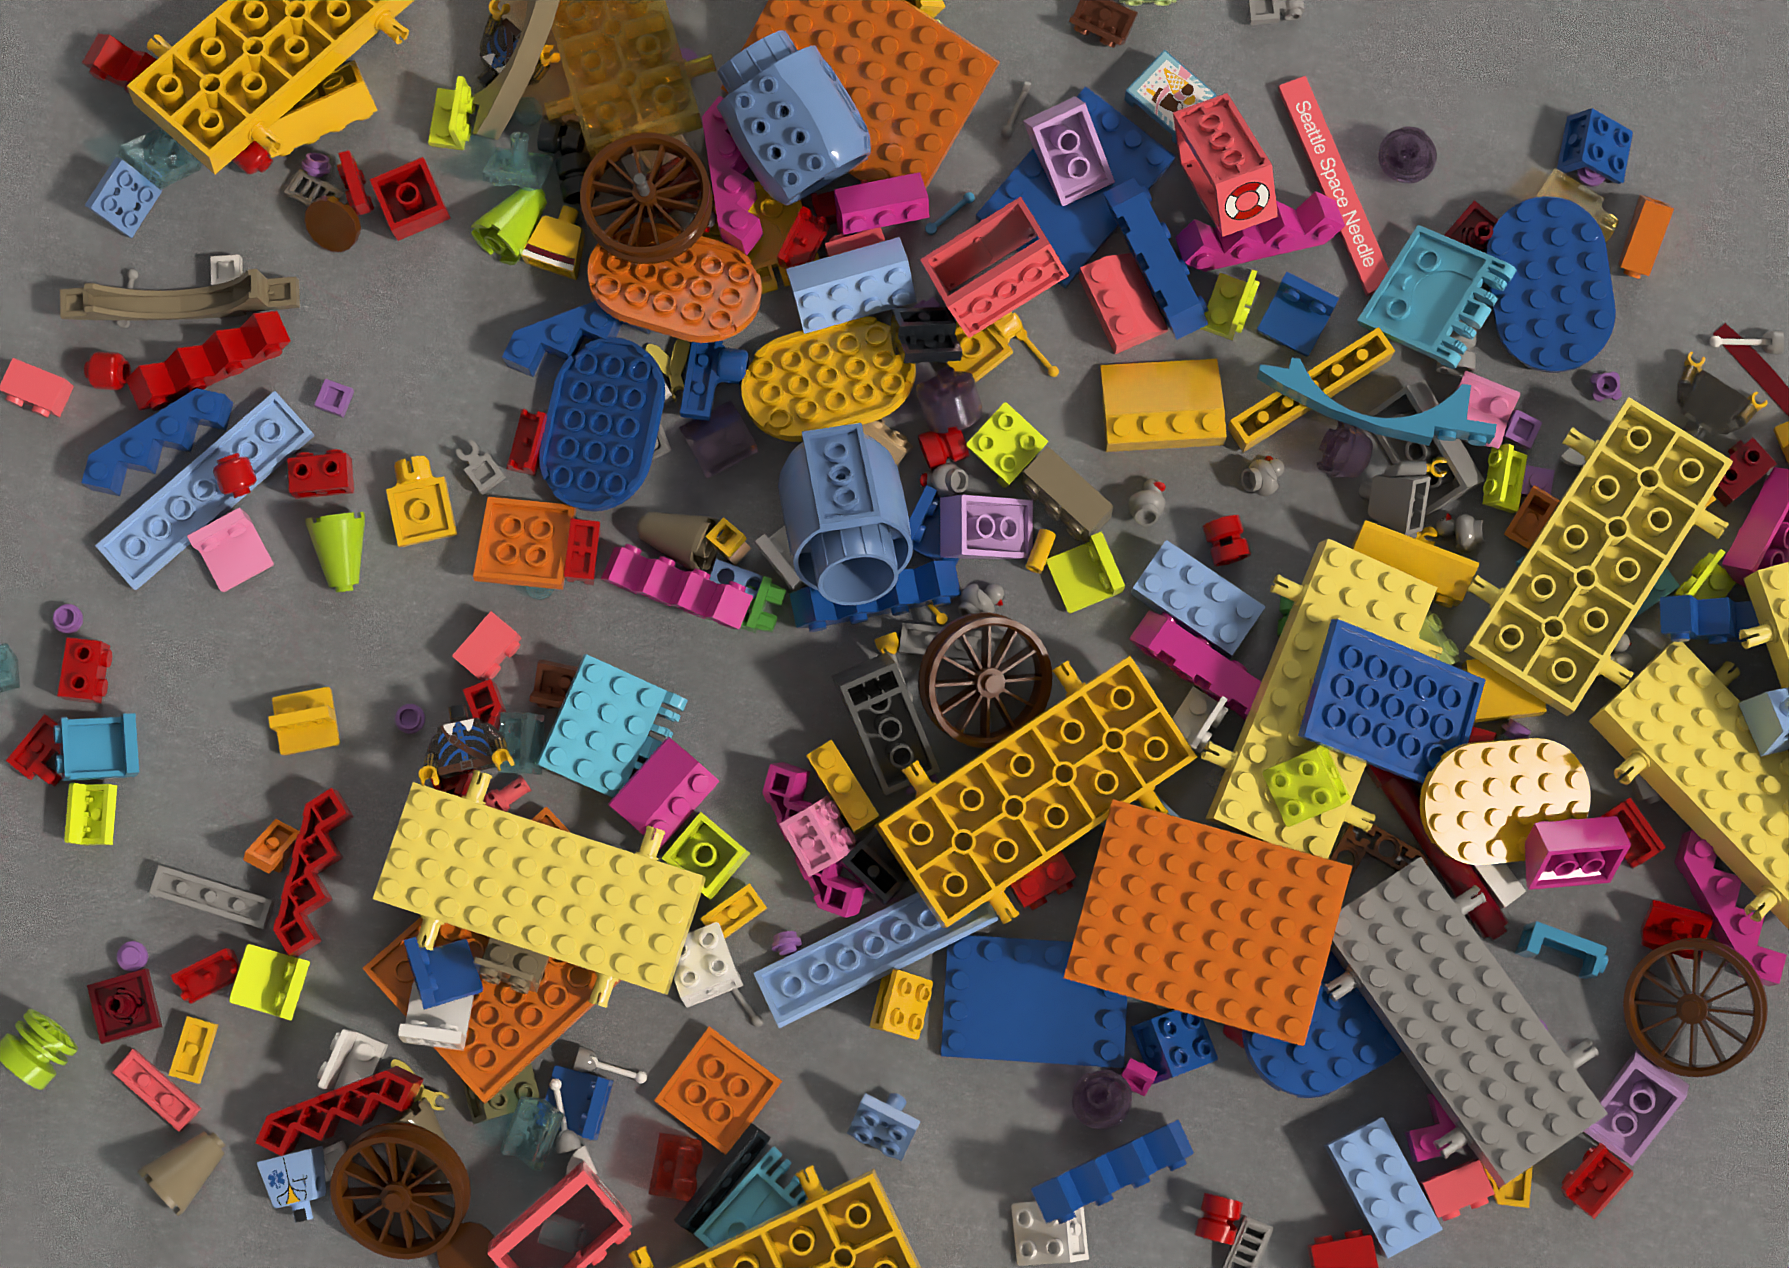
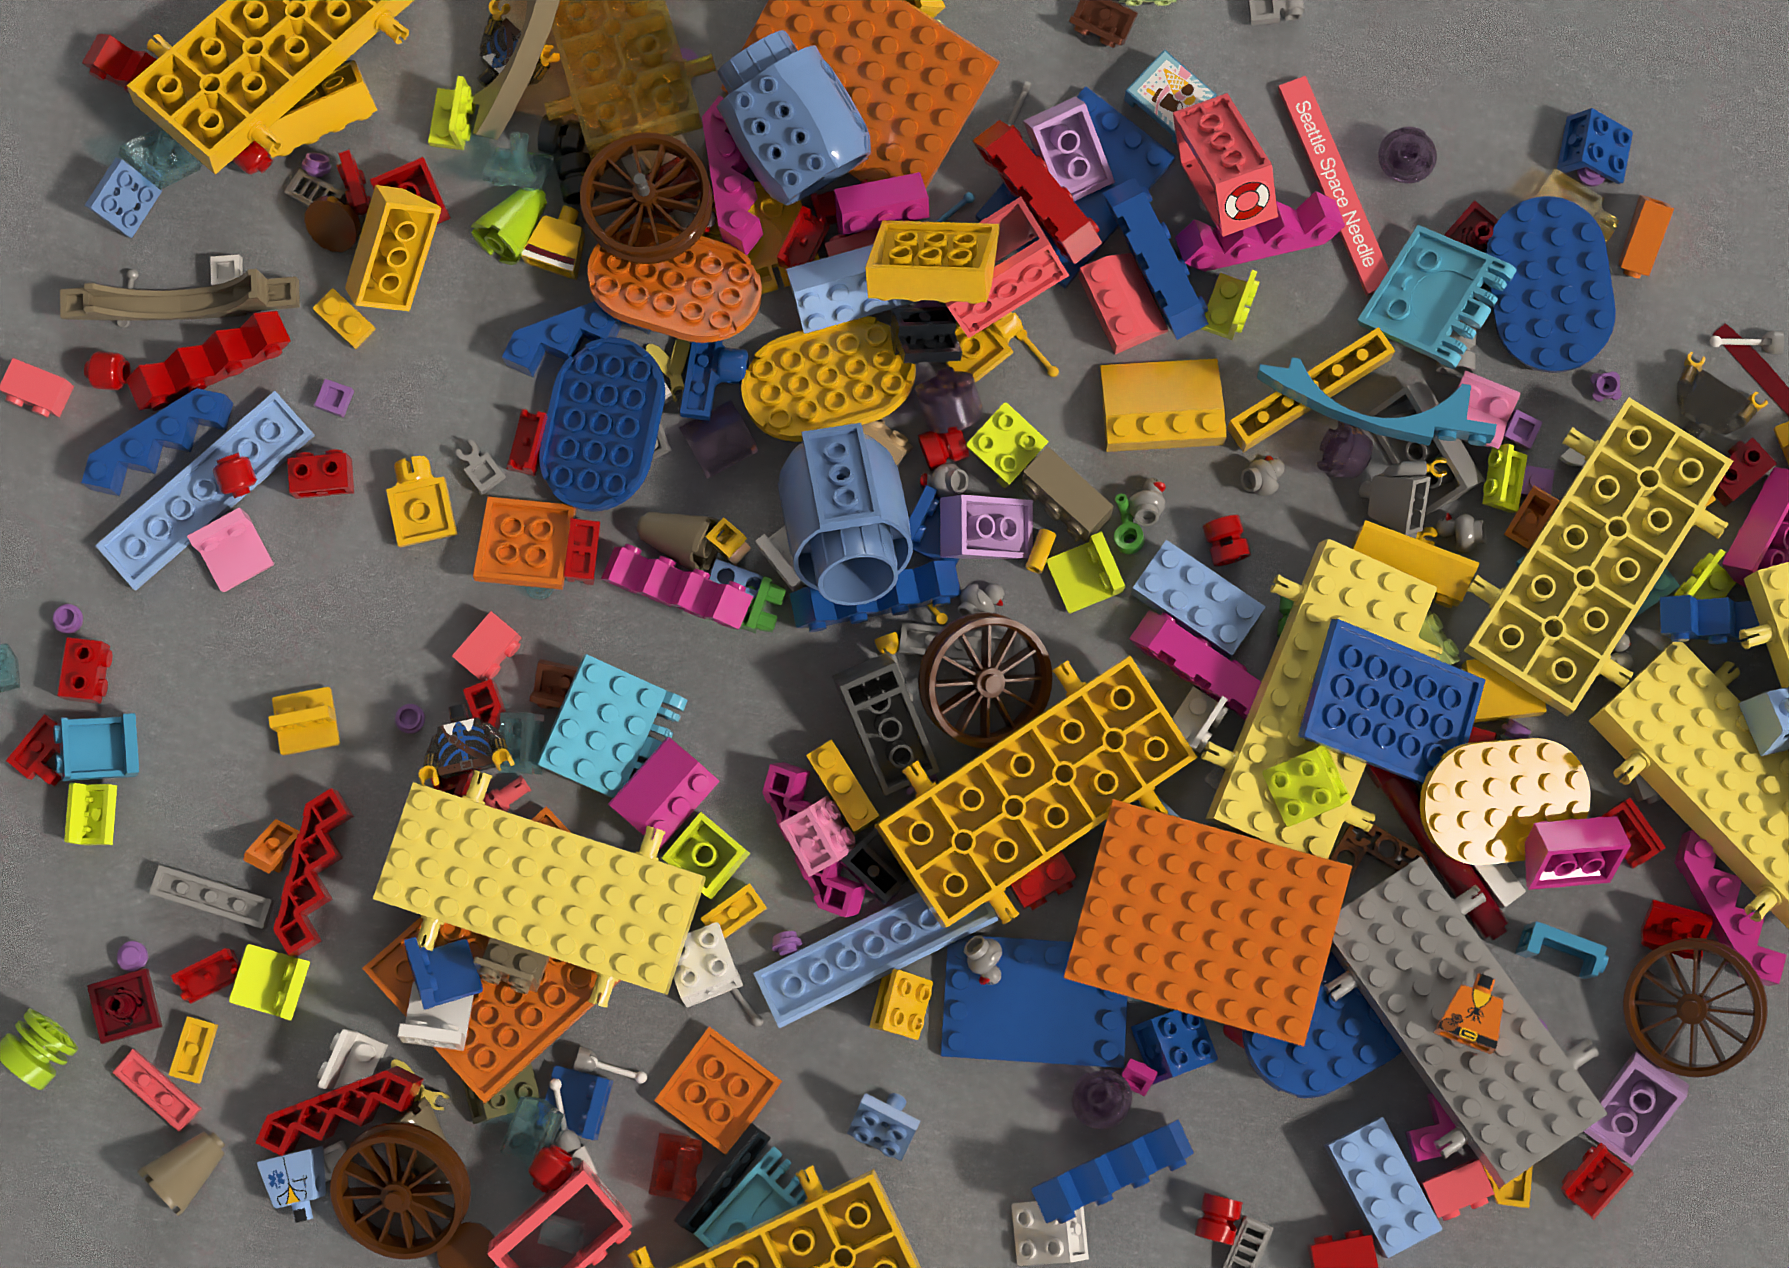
(338, 547): lime cone -> none
(344, 318): none -> yellow plate
(392, 249): none -> yellow slope
(528, 111): clear light blue plate -> none
(551, 1168): none -> red head
(932, 261): none -> yellow slope
(982, 959): none -> light grey animal
(1048, 202): none -> red brick
(1127, 529): none -> bright green plate
(1297, 314): blue bracket -> none
(1473, 1016): none -> orange torso

